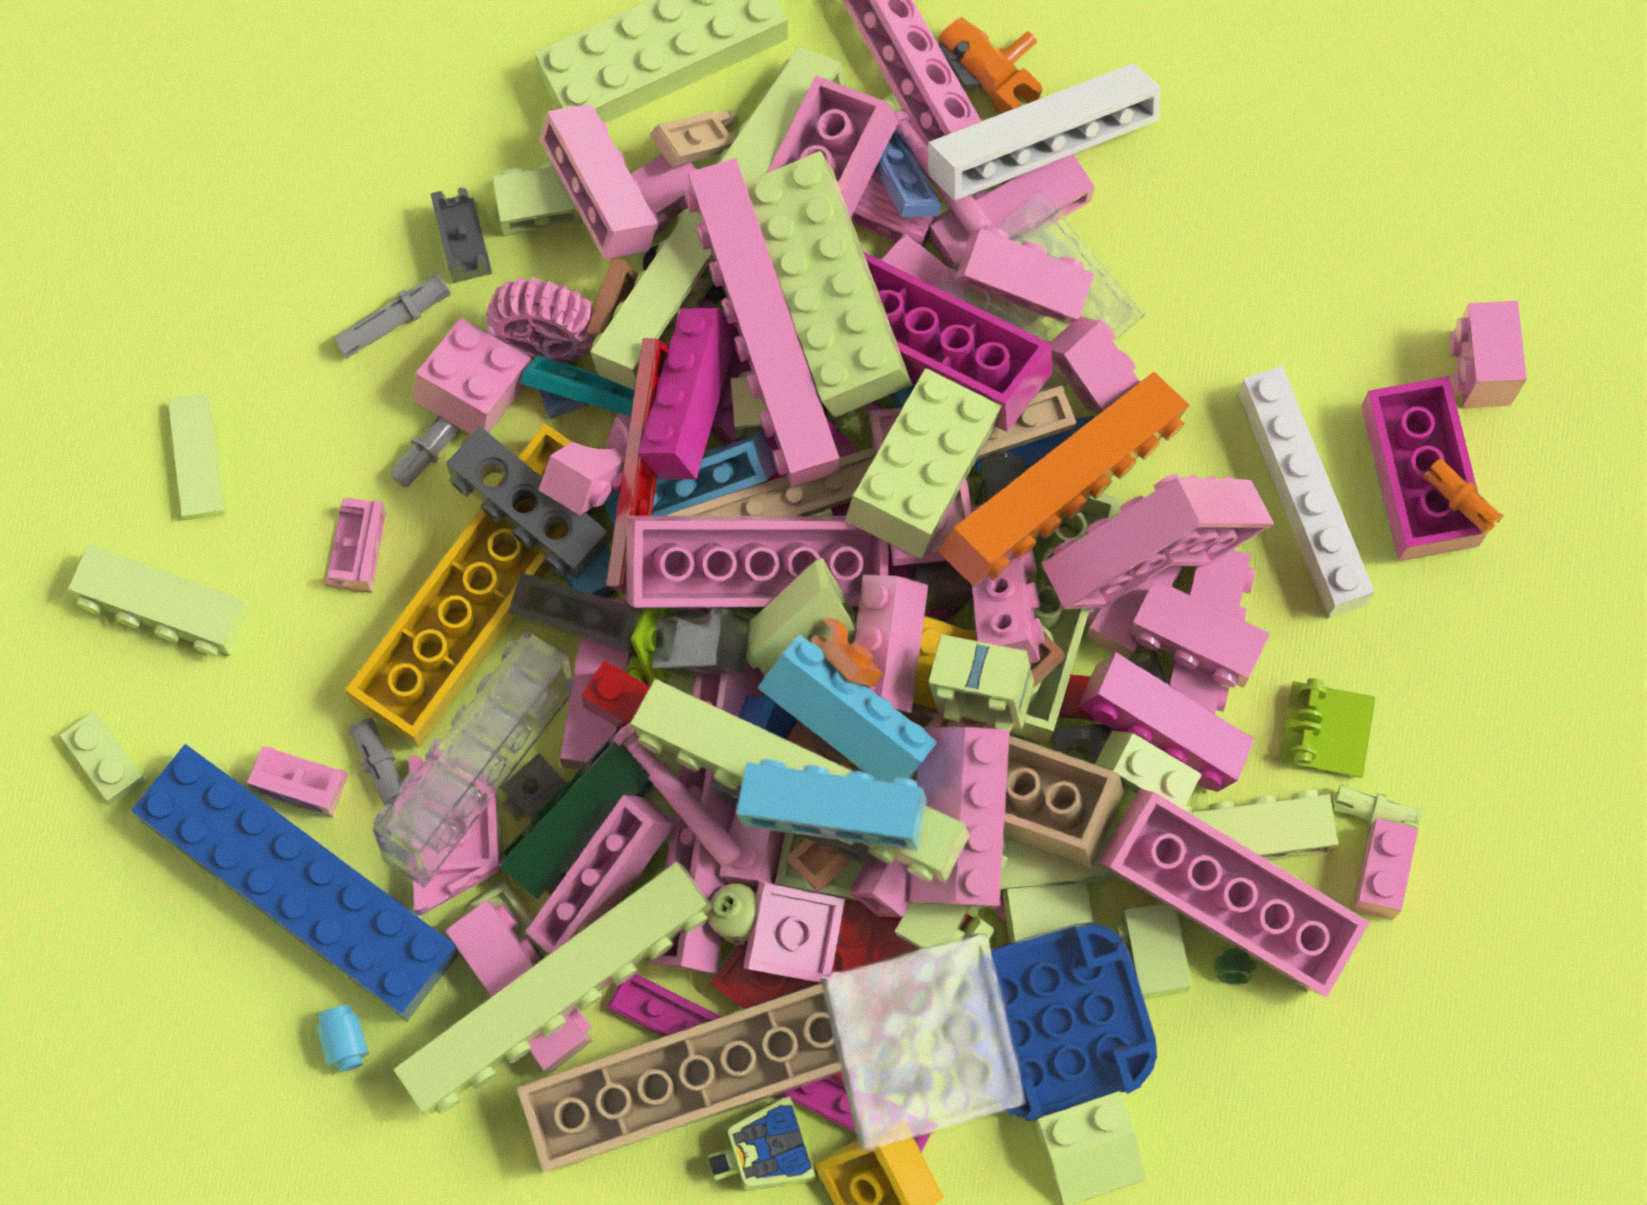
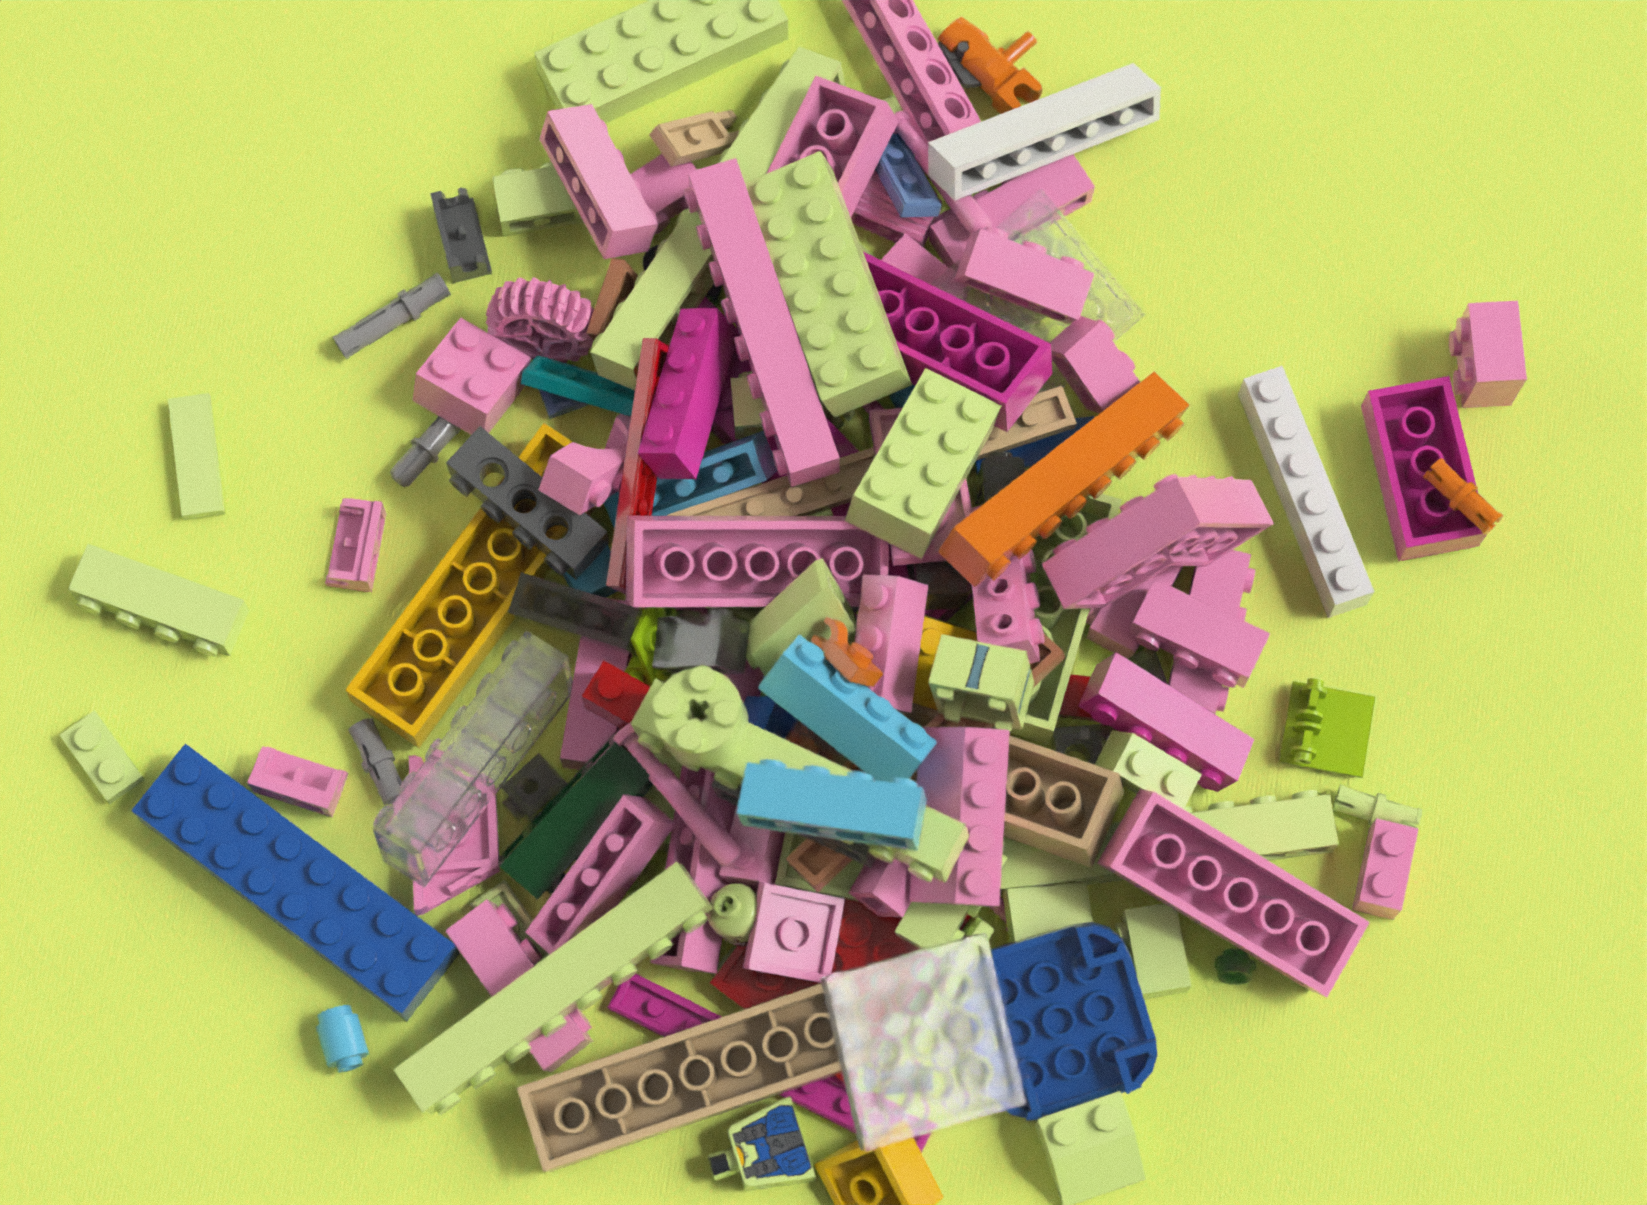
(687, 697): none -> yellowish green brick

